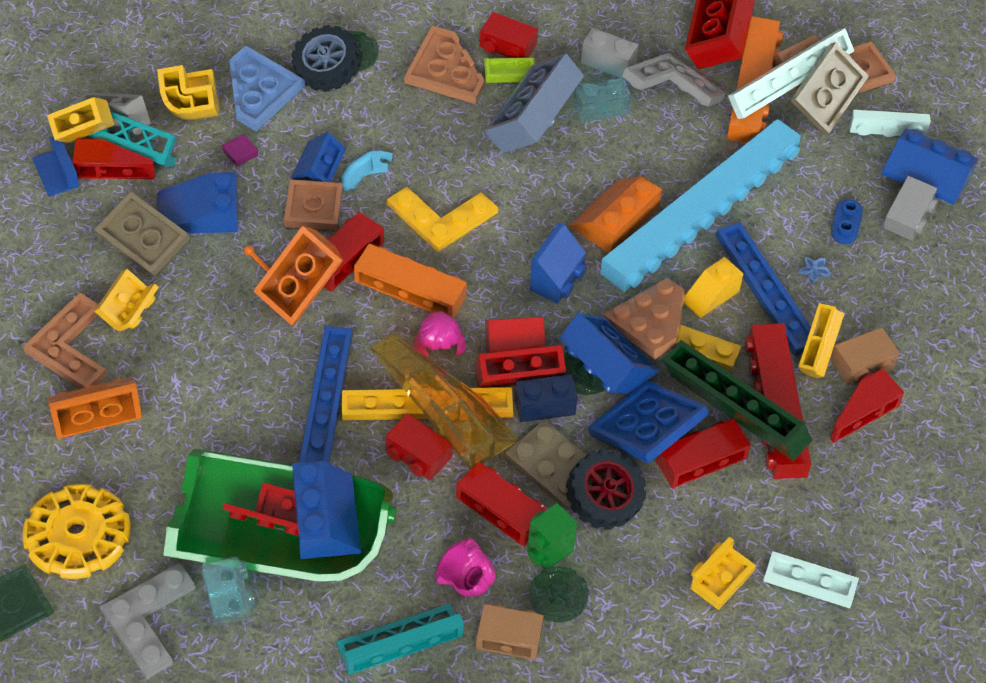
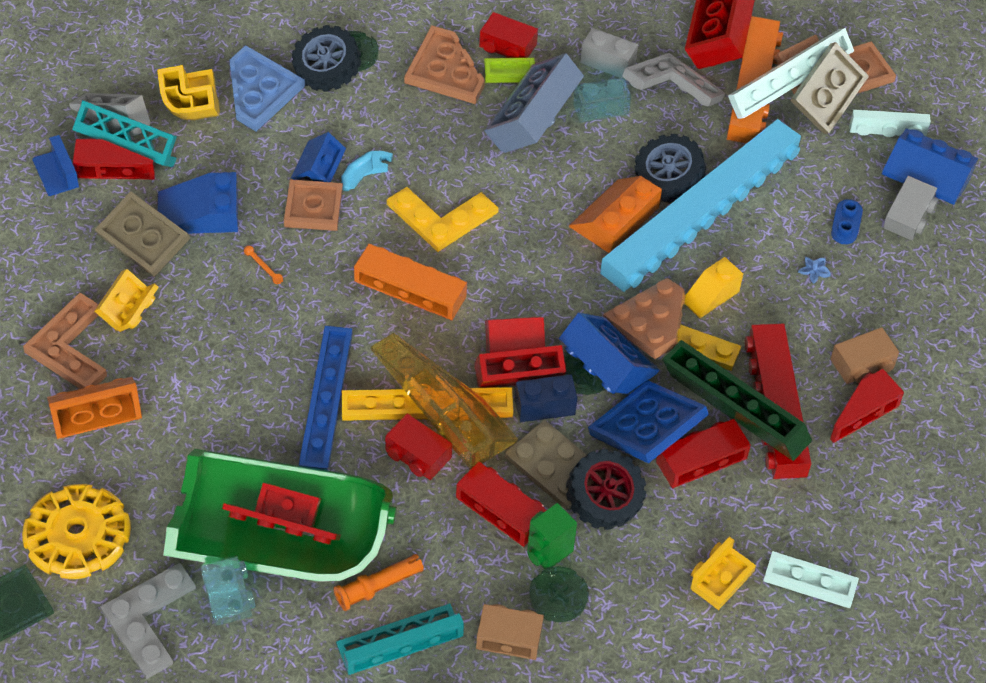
(80, 120): yellow brick -> none
(240, 150): magenta tile -> none
(299, 274): orange slope -> none
(325, 510): blue slope -> none
(351, 243): red brick -> none
(366, 586): none -> orange pin
(441, 332): dark pink hair -> none
(465, 568): dark pink hair -> none
(557, 265): blue slope -> none
(670, 150): none -> wheel
(765, 284): blue plate -> none
(821, 341): yellow piece -> none

